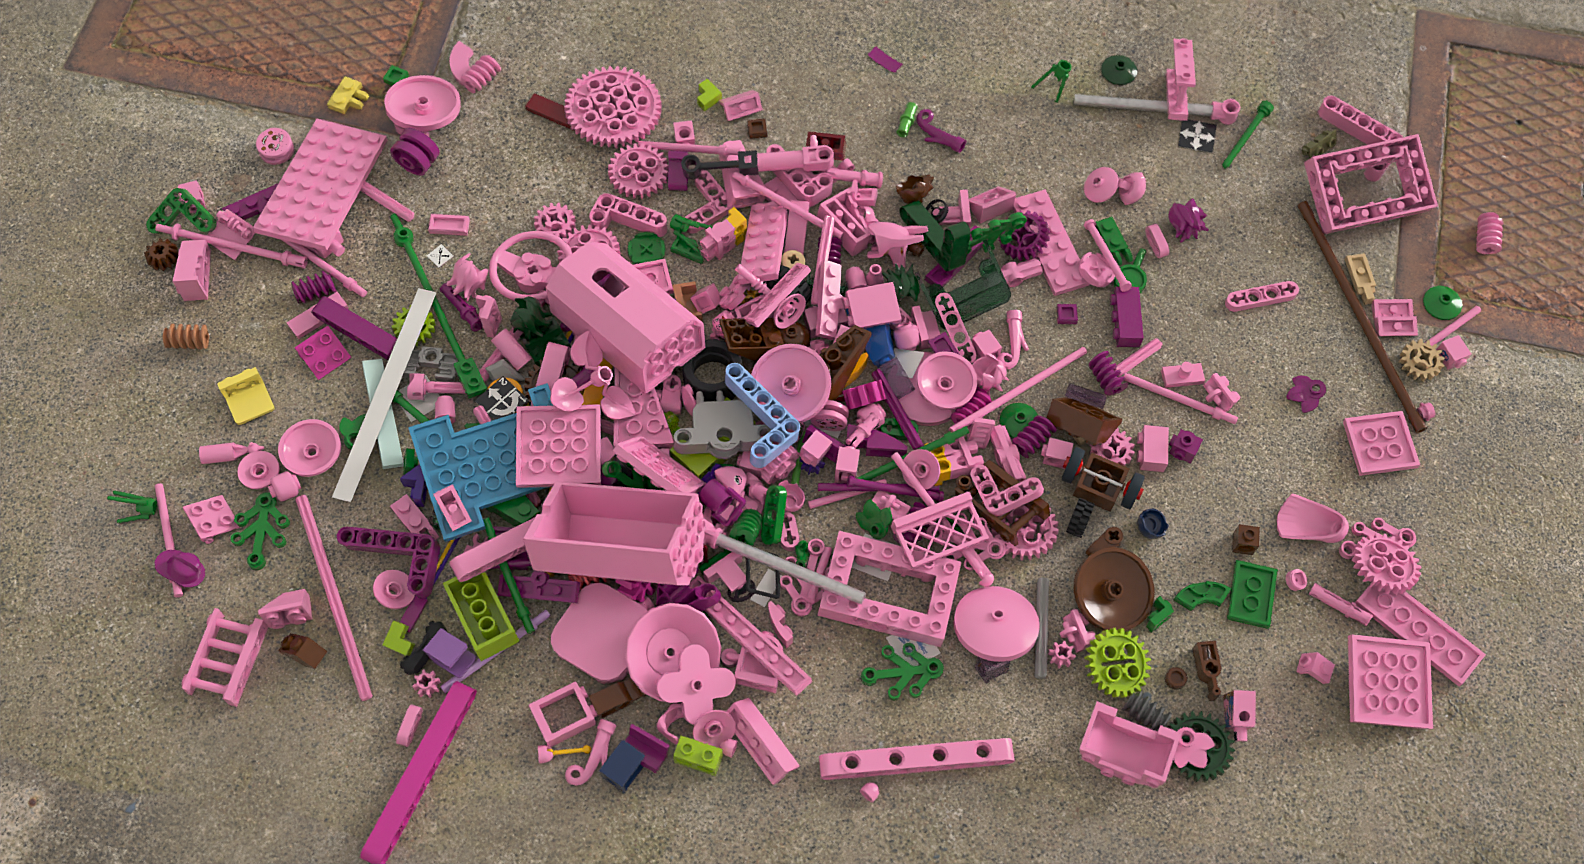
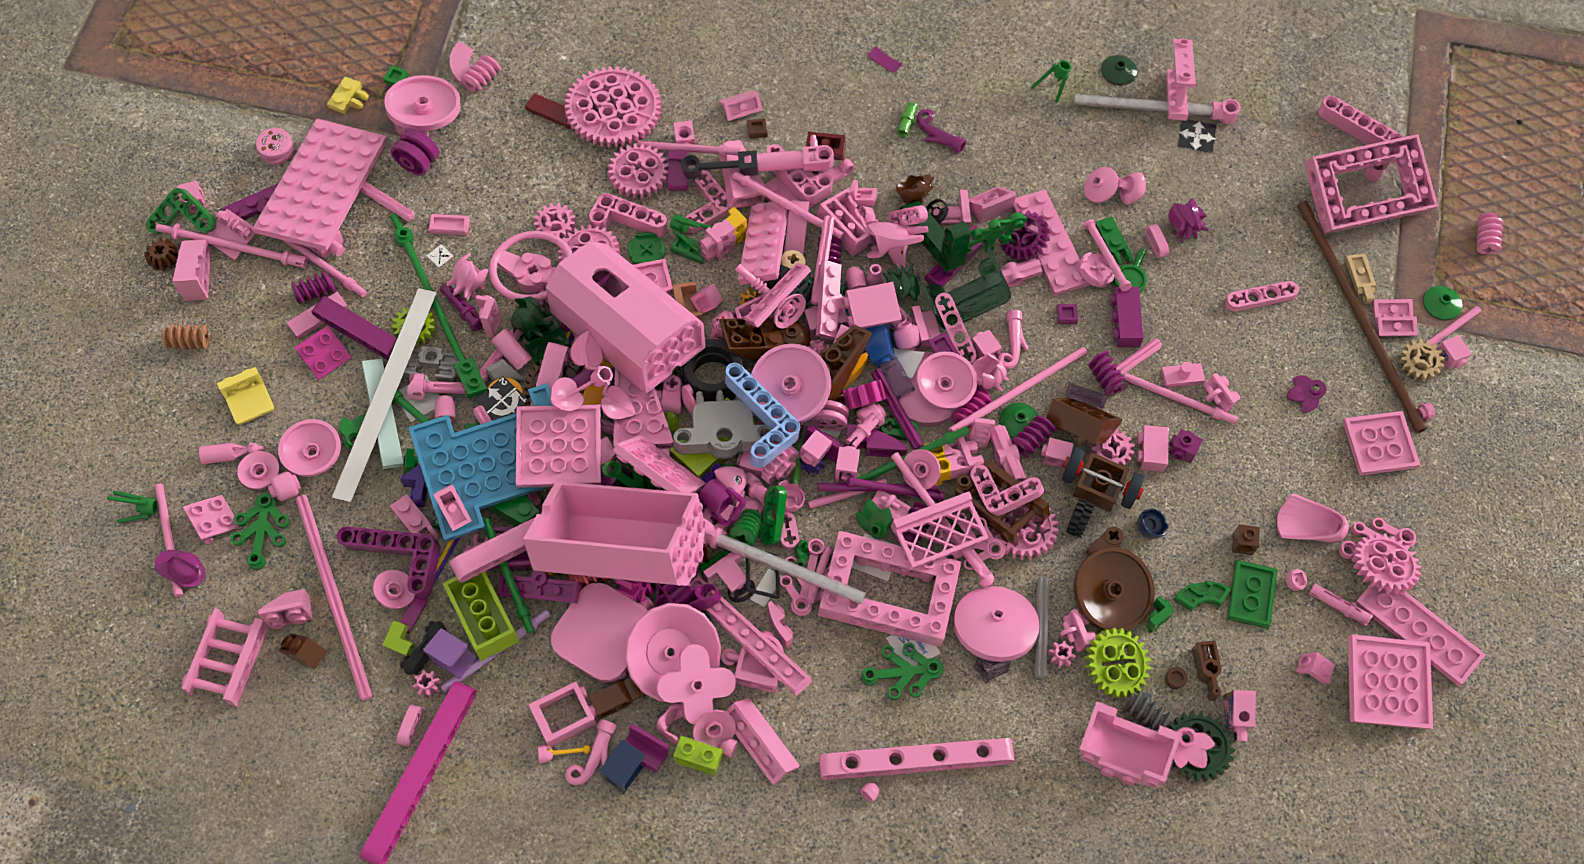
(709, 95): lime piece -> none
(733, 295): bright pink plate -> none
(863, 177): bright pink pin -> none
(912, 218): none -> bright pink beam
(916, 248): reddish brown pin -> none
(1264, 109): green piece -> none
(1321, 144): olive hinge -> none

